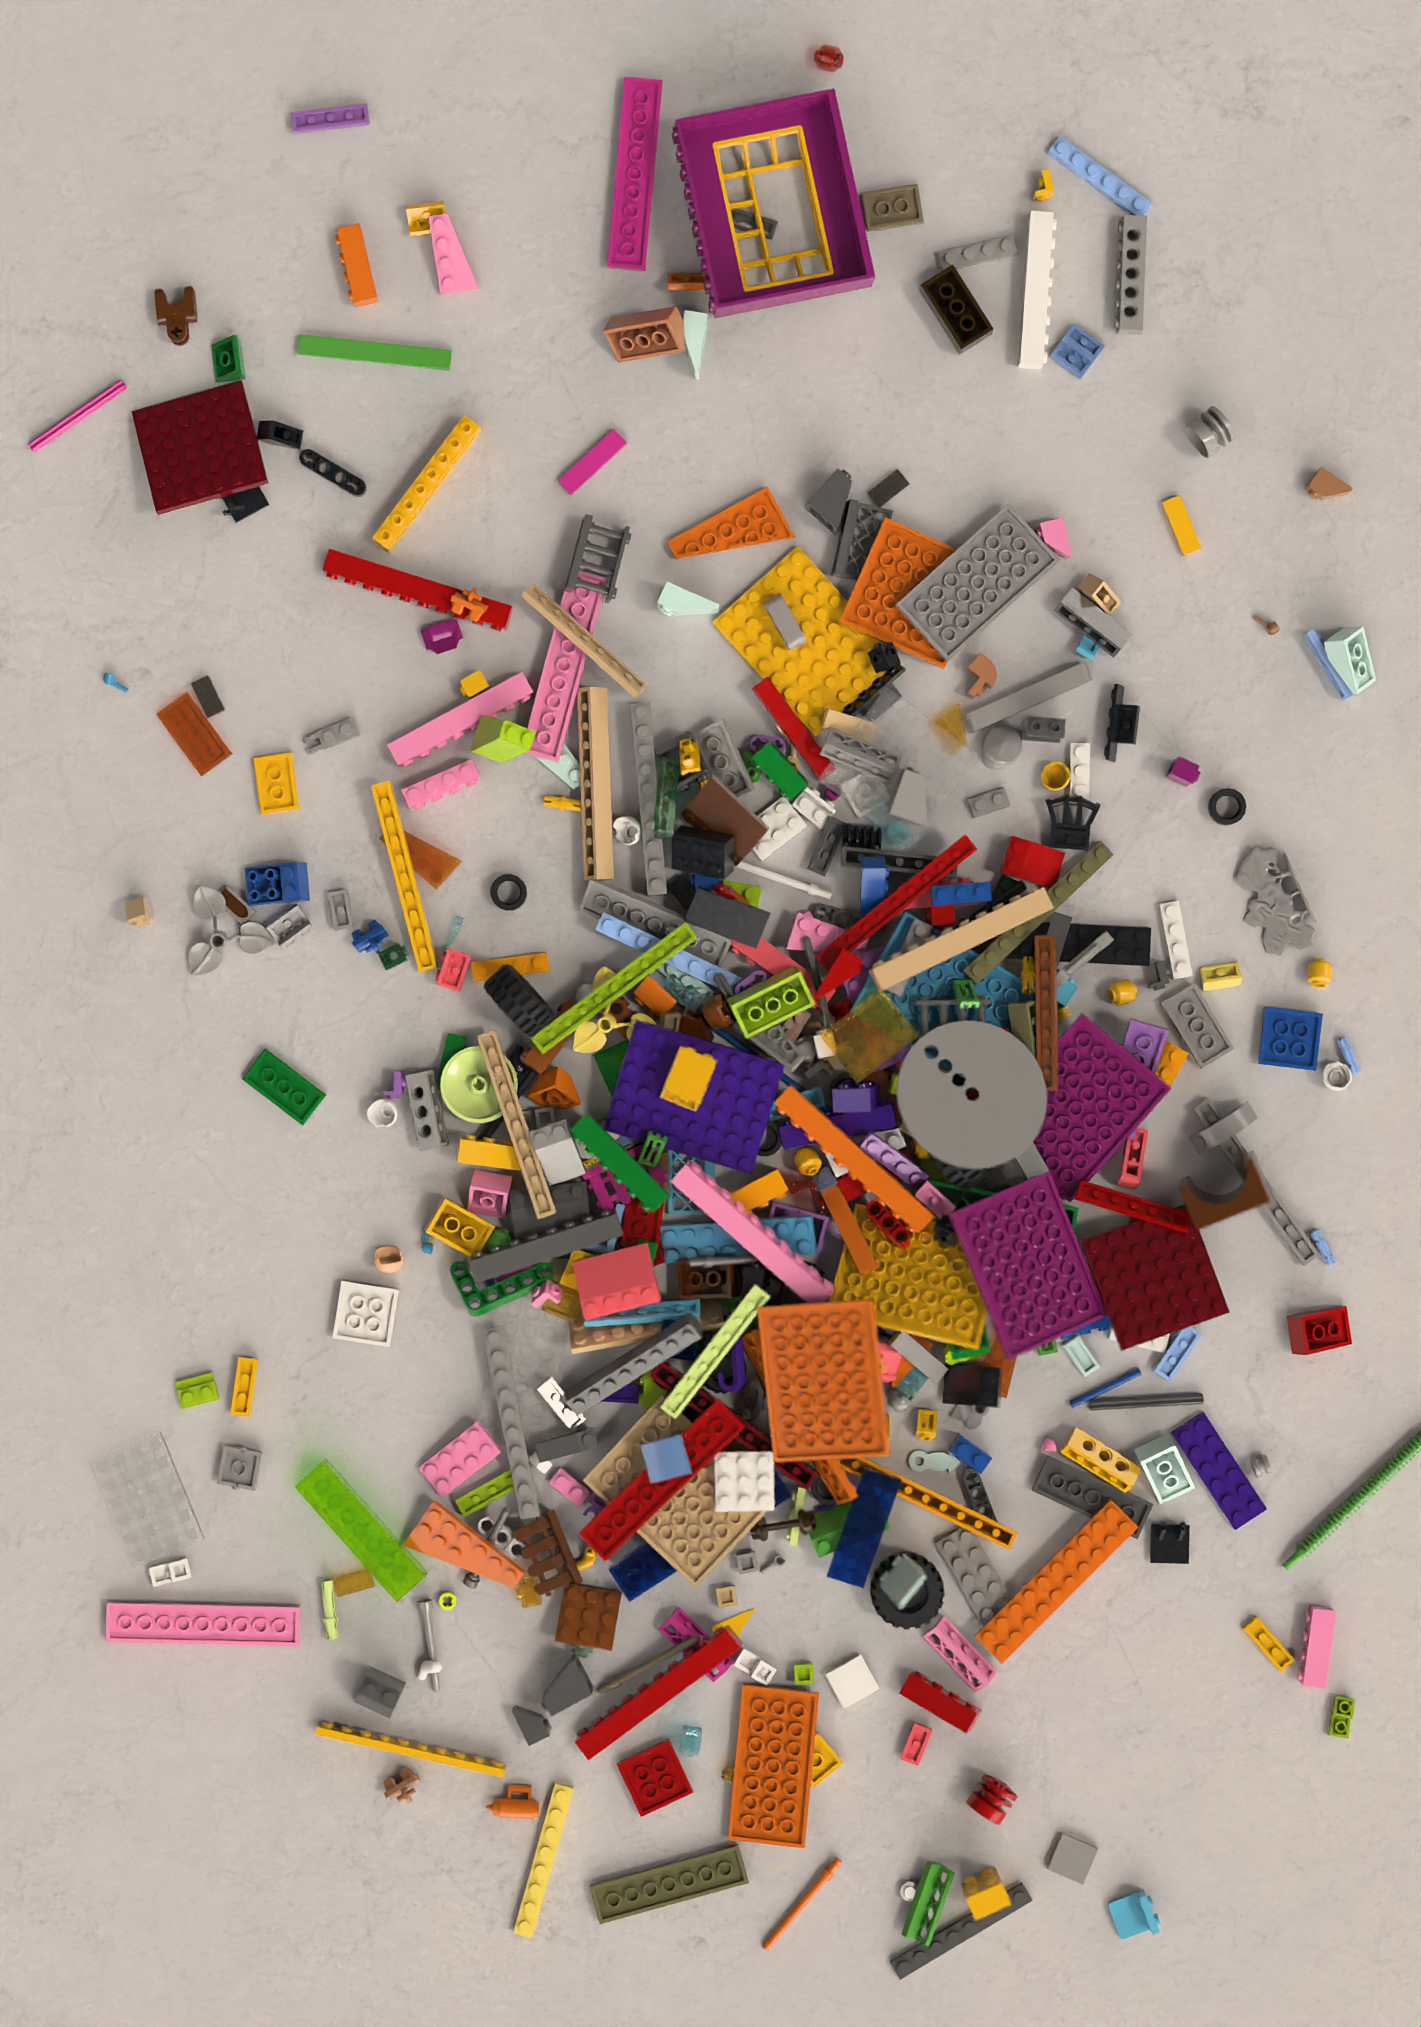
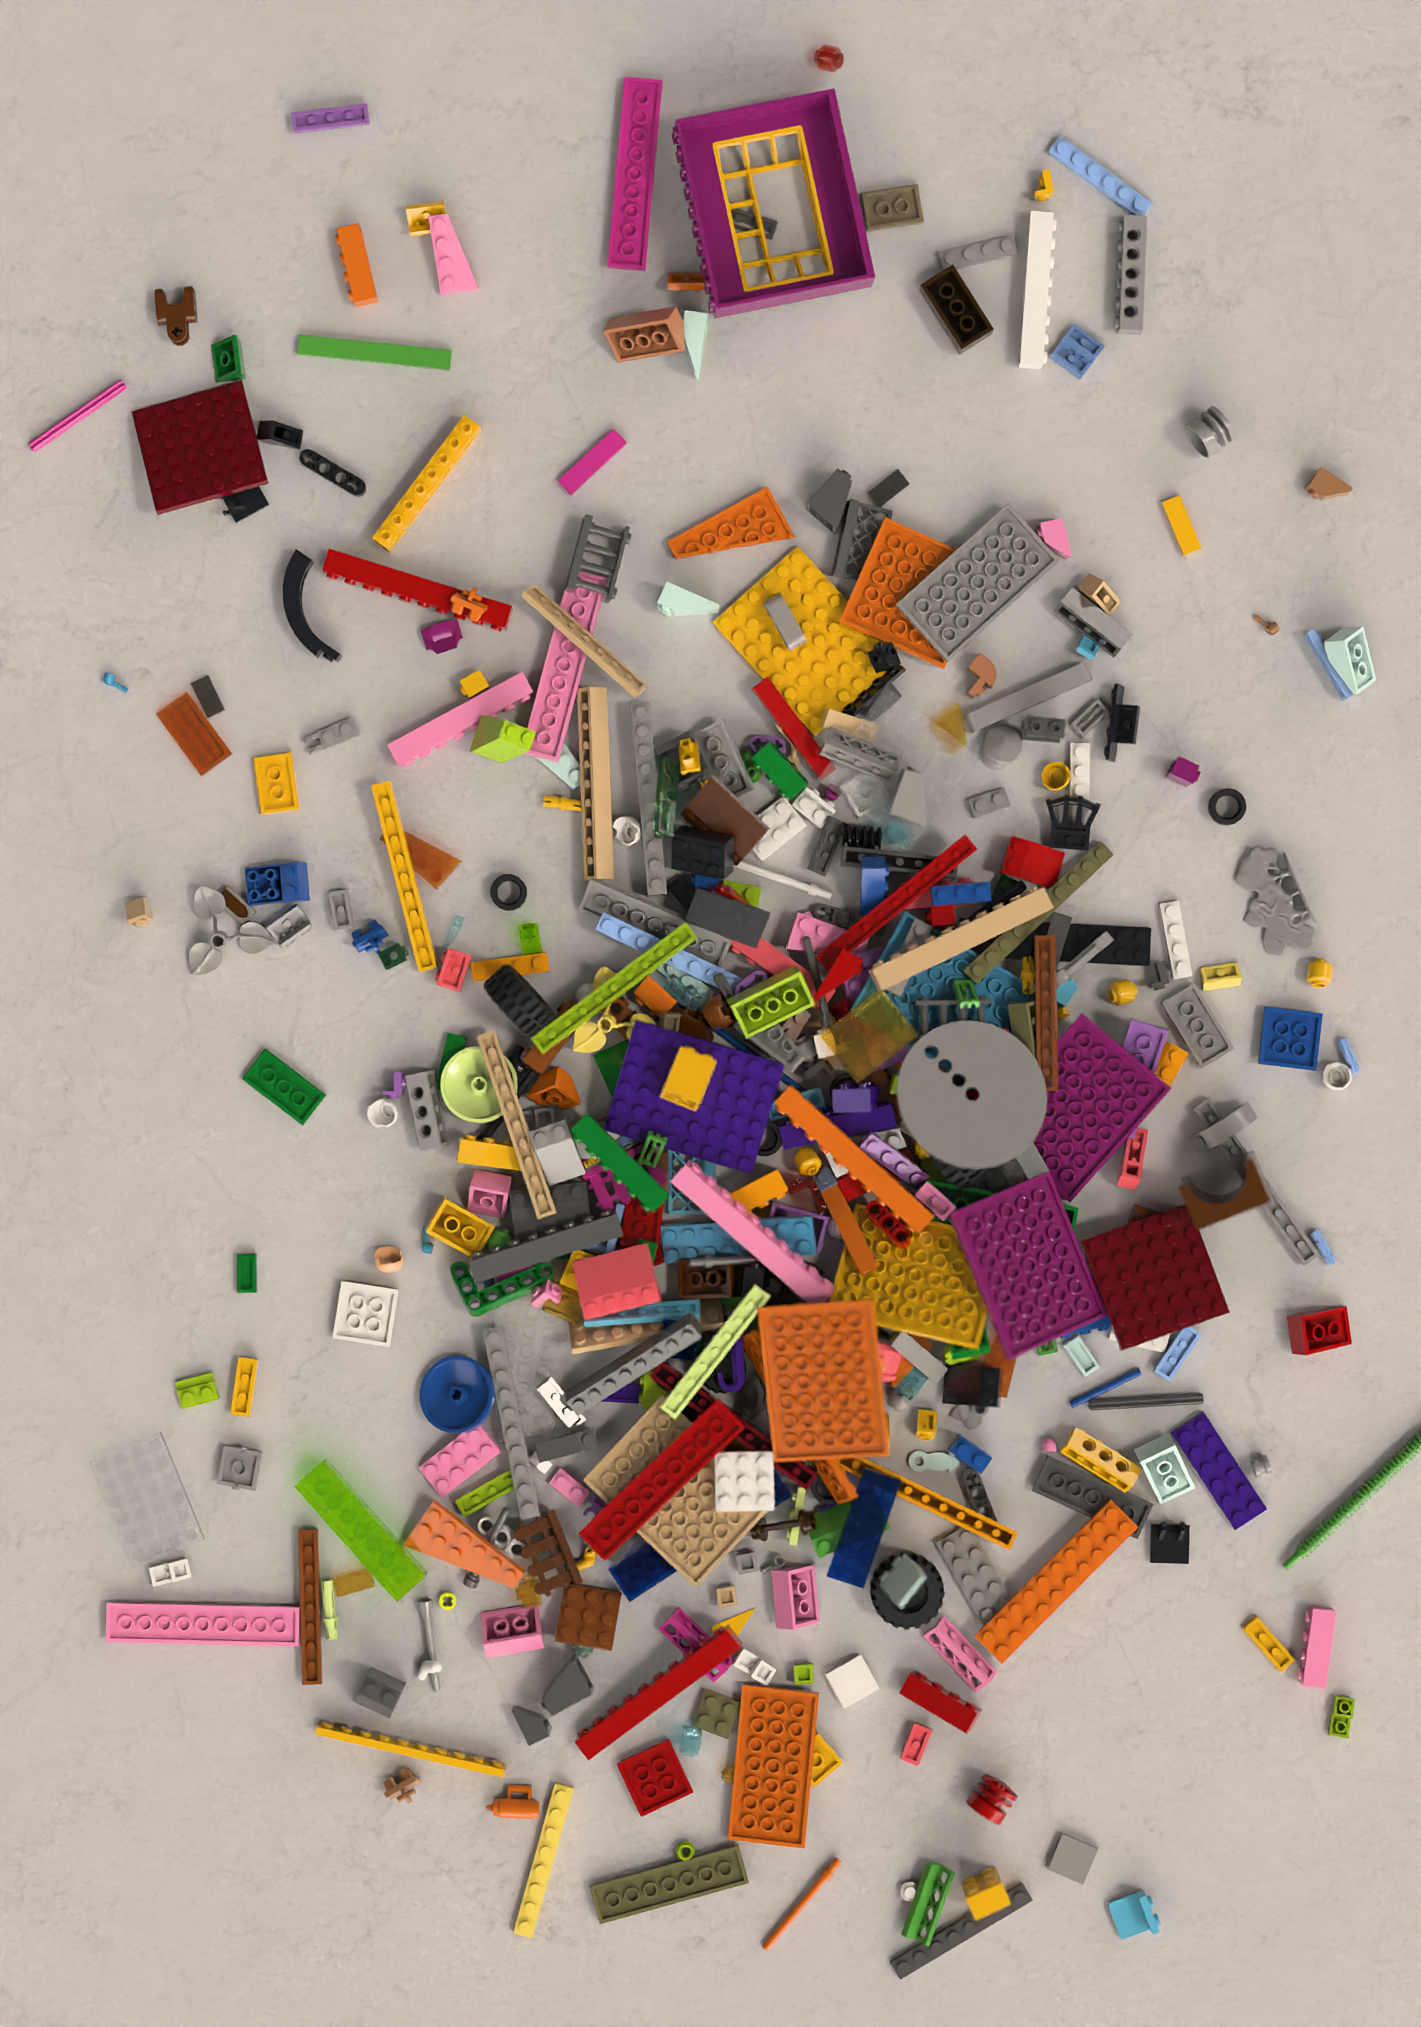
(246, 1273): none -> green tile
(292, 599): none -> black arch
(310, 1606): none -> dark orange plate
(440, 784): bright pink brick -> none
(457, 1394): none -> blue dish
(511, 1630): none -> bright pink slope
(530, 938): none -> clear neon green slope
(616, 1681): dark tan bar -> none
(666, 1458): medium blue slope -> none
(685, 1856): none -> lime plate
(716, 1713): none -> olive plate
(795, 1596): none -> bright pink slope
(945, 1231): black brick -> none
(1078, 729): none -> light grey tile
(1133, 1206): red tile -> none

